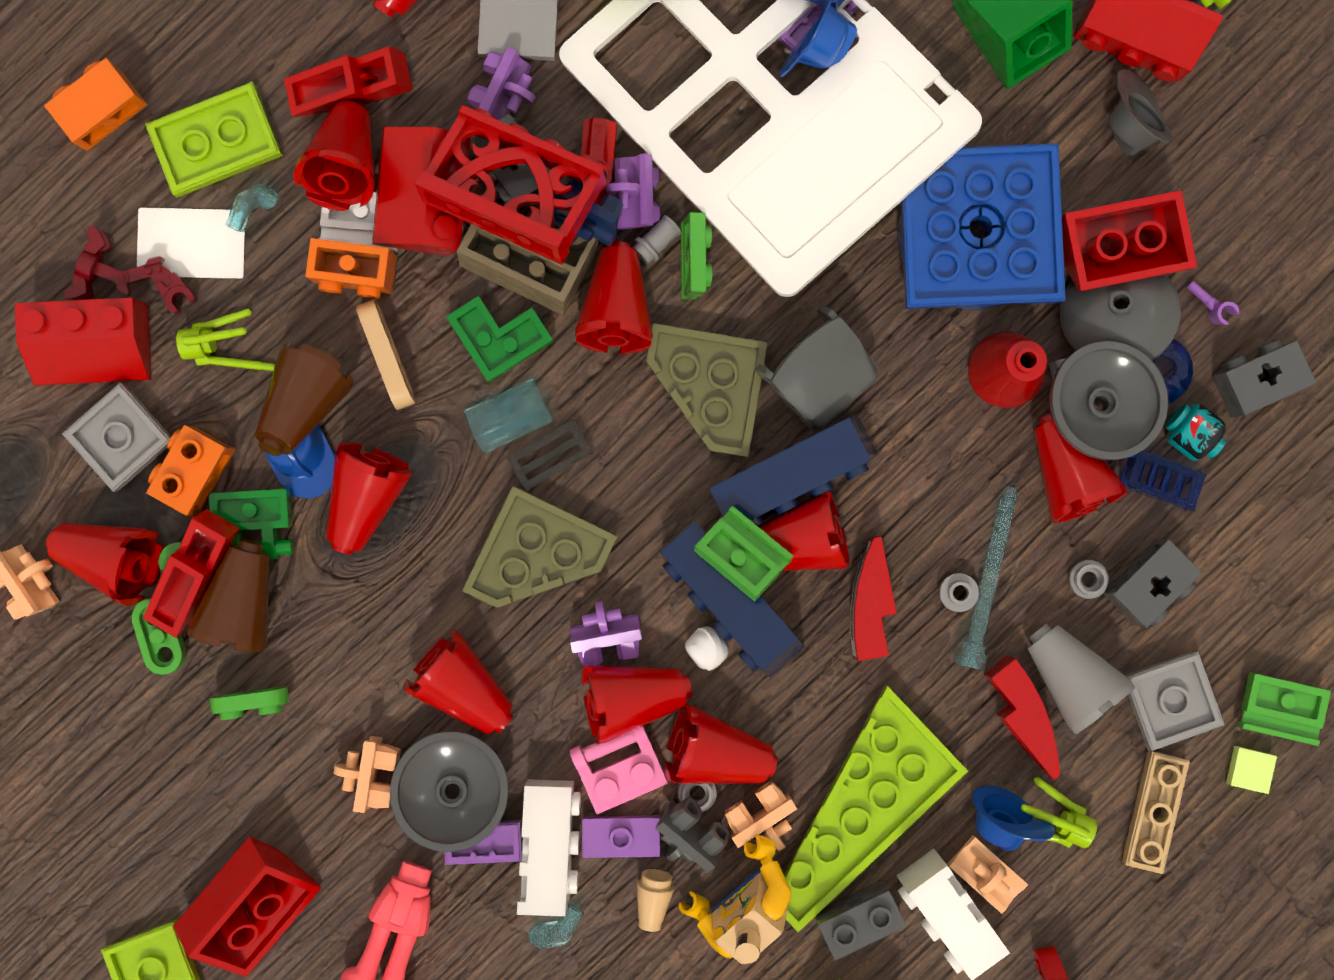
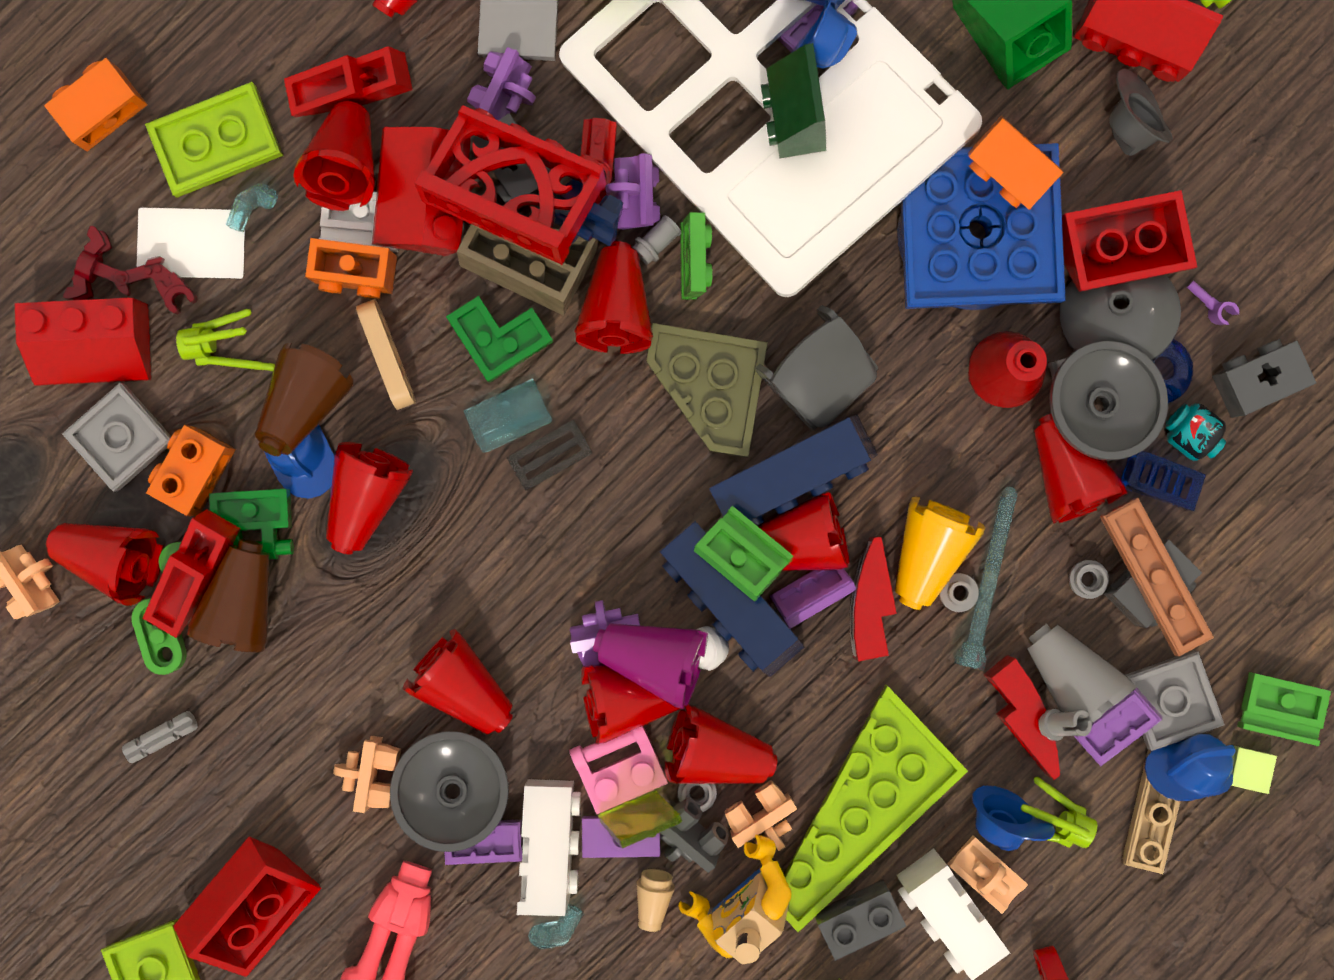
(159, 737): none -> light grey axle
(233, 704): bright green plate -> none
(535, 550): olive plate -> none
(639, 819): none -> clear neon green piece
(654, 658): none -> magenta cone
(795, 104): none -> dark green slope
(811, 594): none -> medium lavender plate
(932, 551): none -> yellow cone
(1014, 164): none -> orange brick
(1058, 724): none -> light grey pin
(1120, 727): none -> medium lavender plate
(1156, 577): none -> nougat tile
(1191, 768): none -> blue piece

